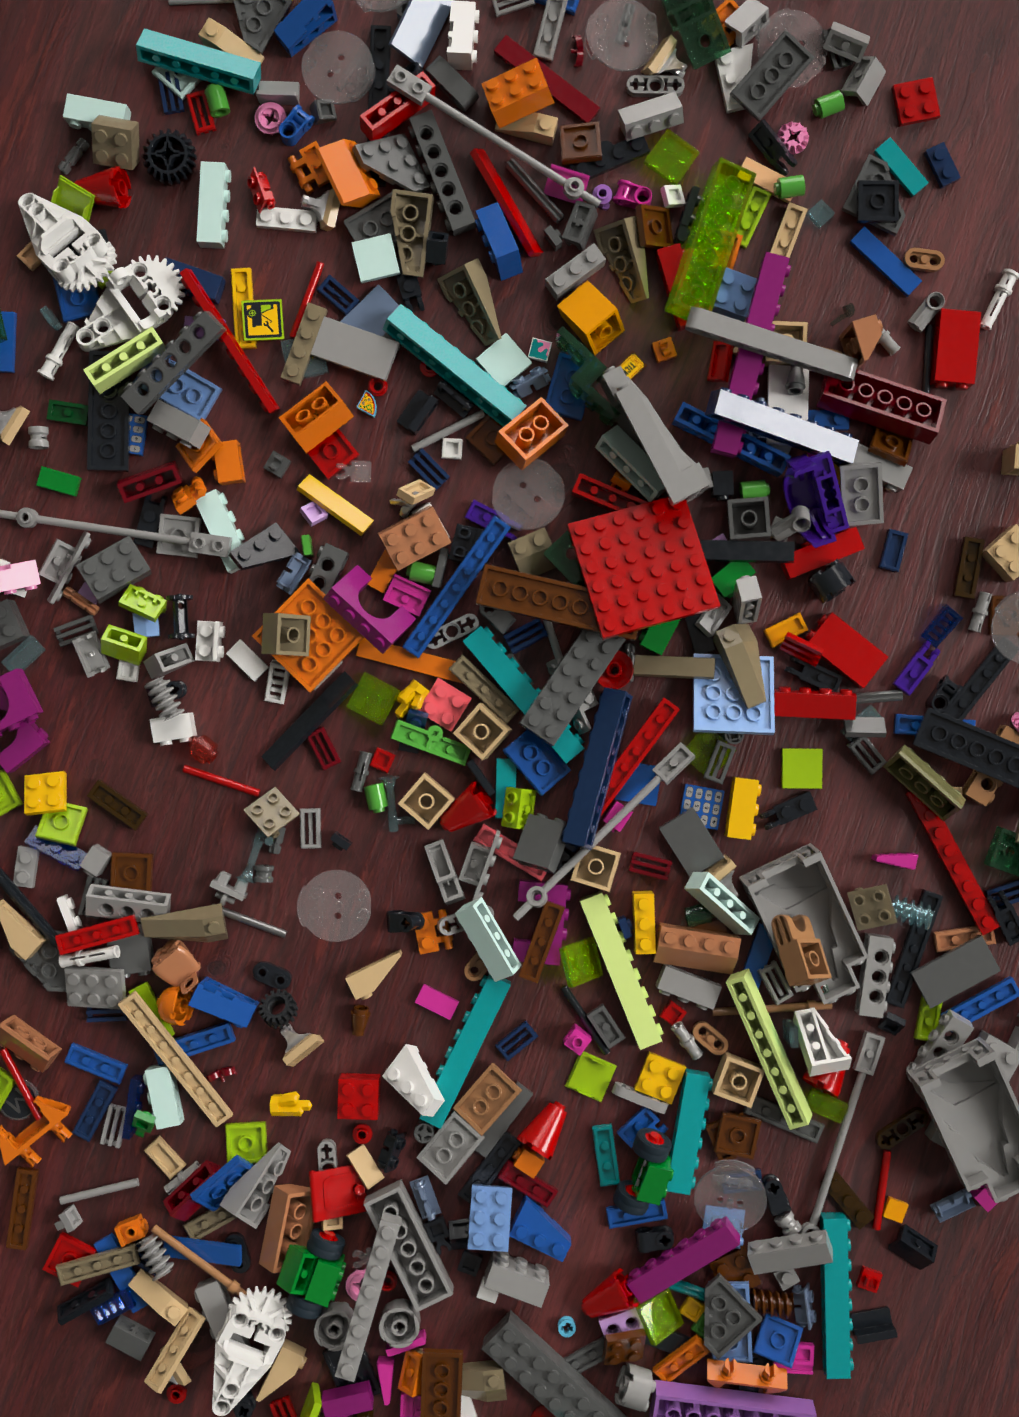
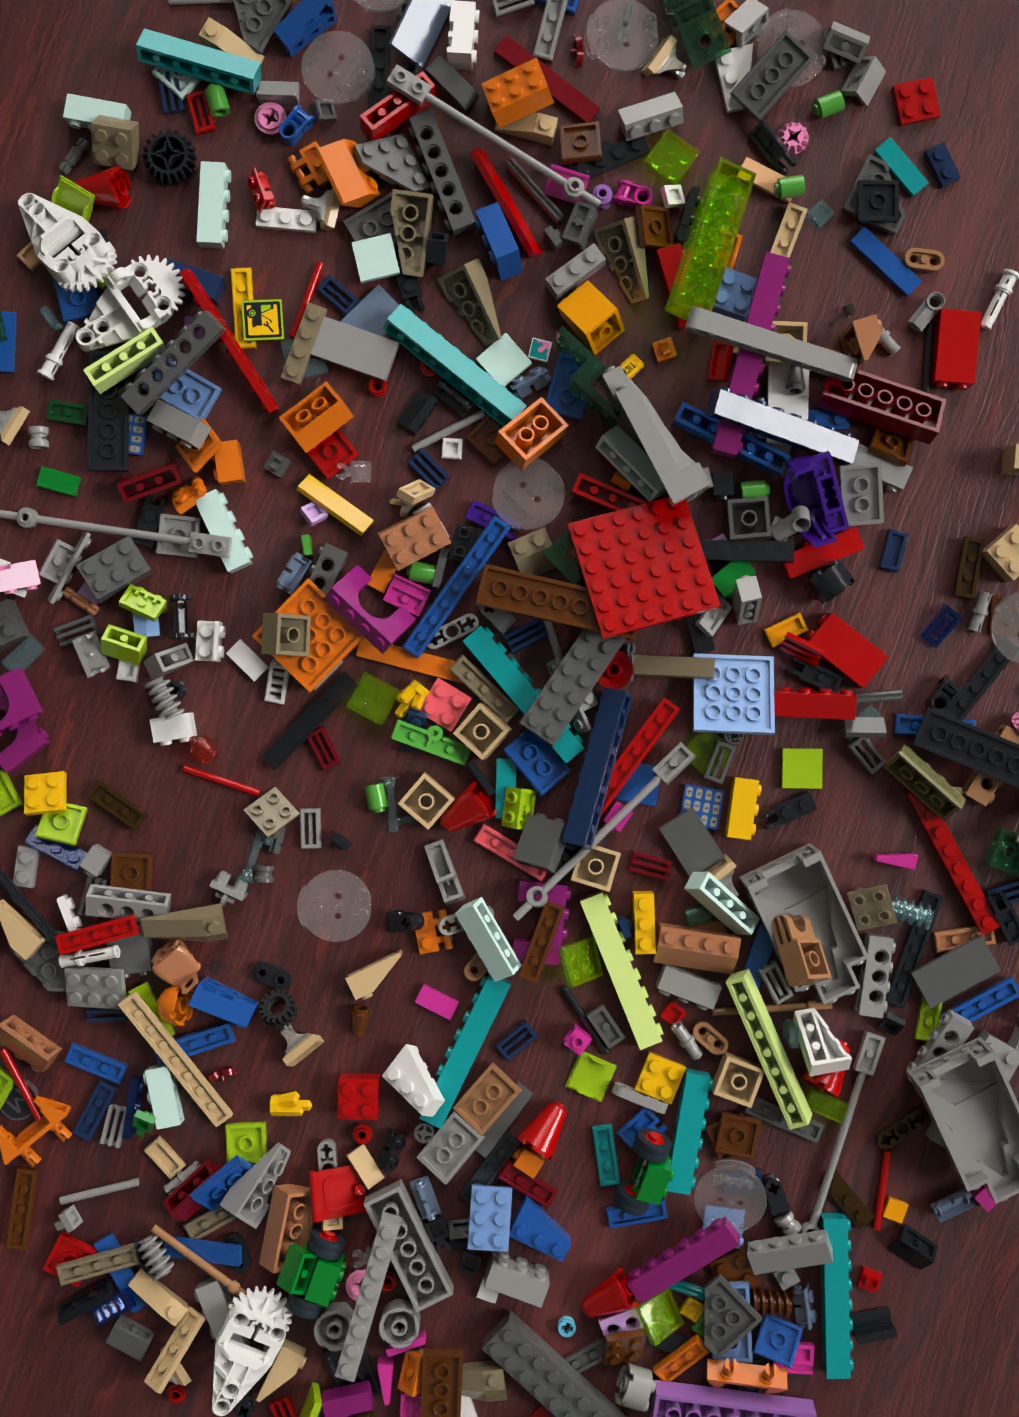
(124, 1227): orange brick -> none
(254, 922): flat silver bar -> none
(263, 548): wing -> none
(357, 784): dark grey pin -> none
(367, 404): tile -> none
(382, 760): red tile -> none
(477, 863): light grey bracket -> none
(640, 79): light grey beam -> none
(651, 1238): black piece -> none
(657, 637): green brick -> none
(741, 657): dark tan wedge -> none
(754, 209): lime tile -> none
(915, 669): dark purple hinge -> none

